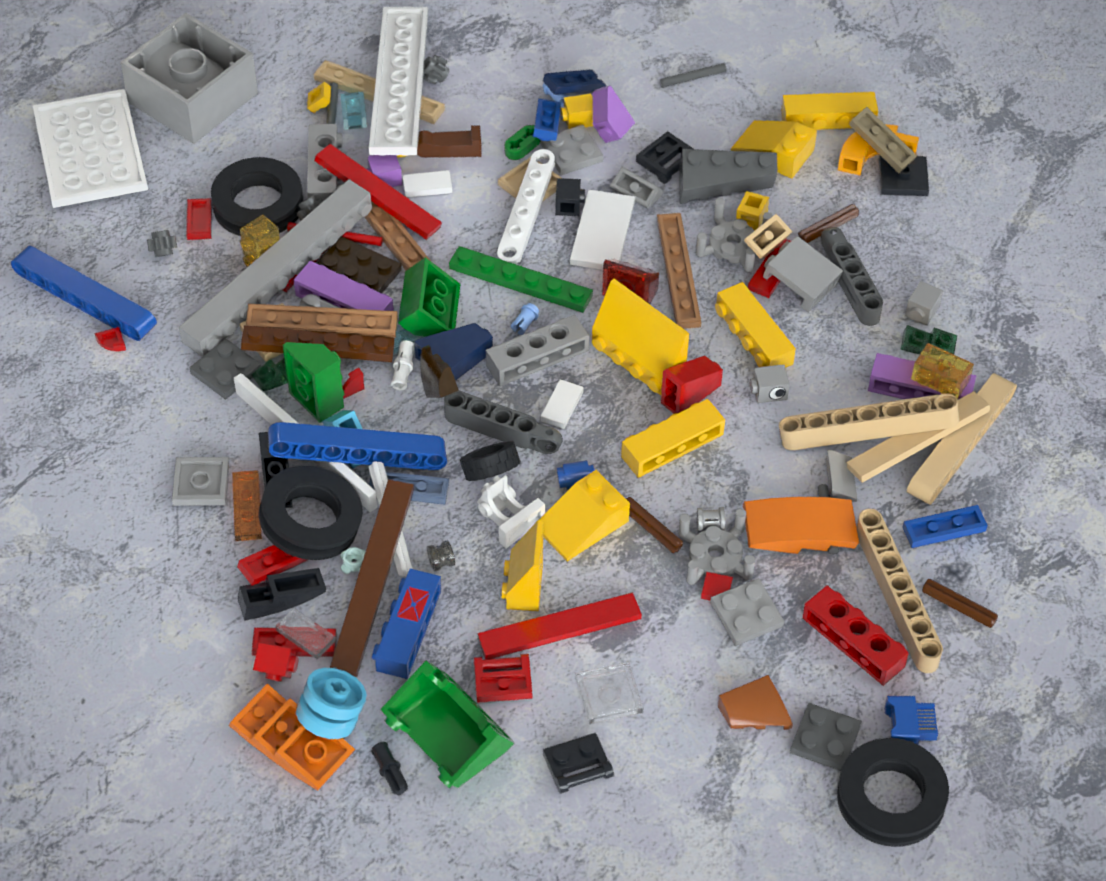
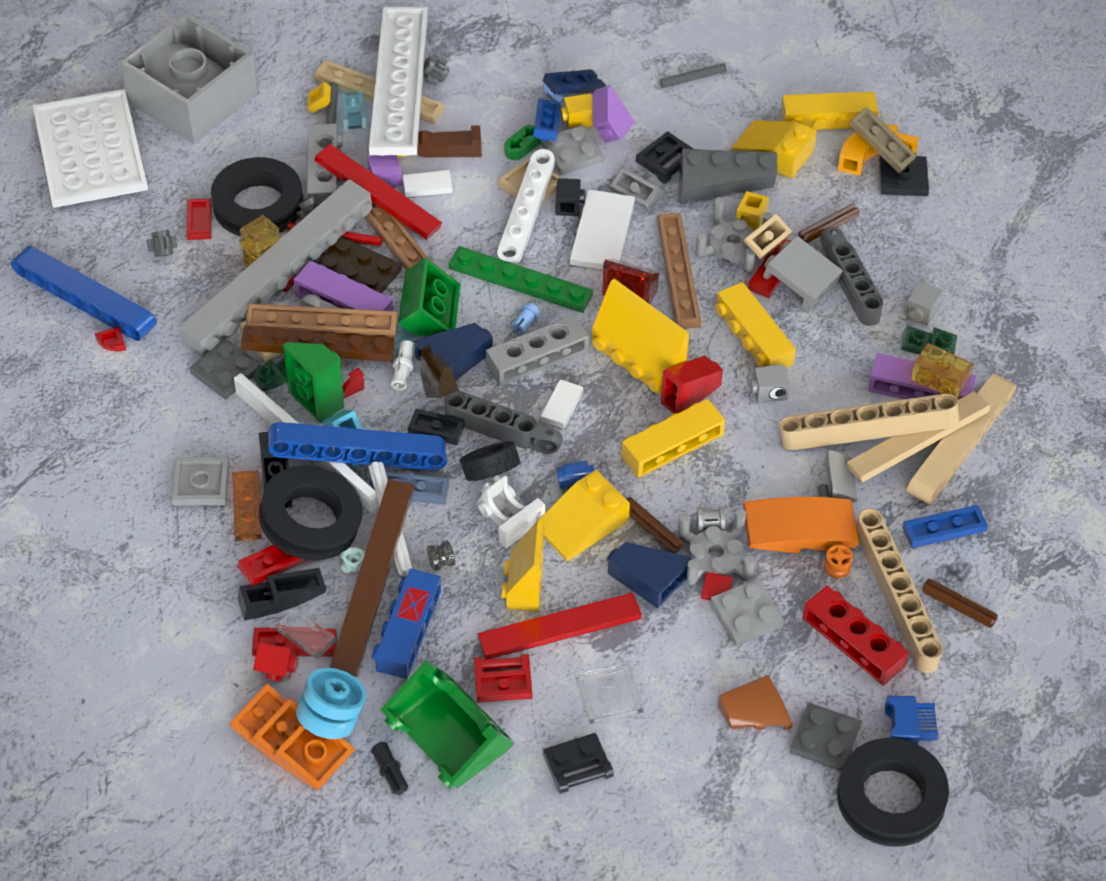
(437, 424): none -> black plate
(648, 571): none -> dark blue slope
(844, 558): none -> orange wheel

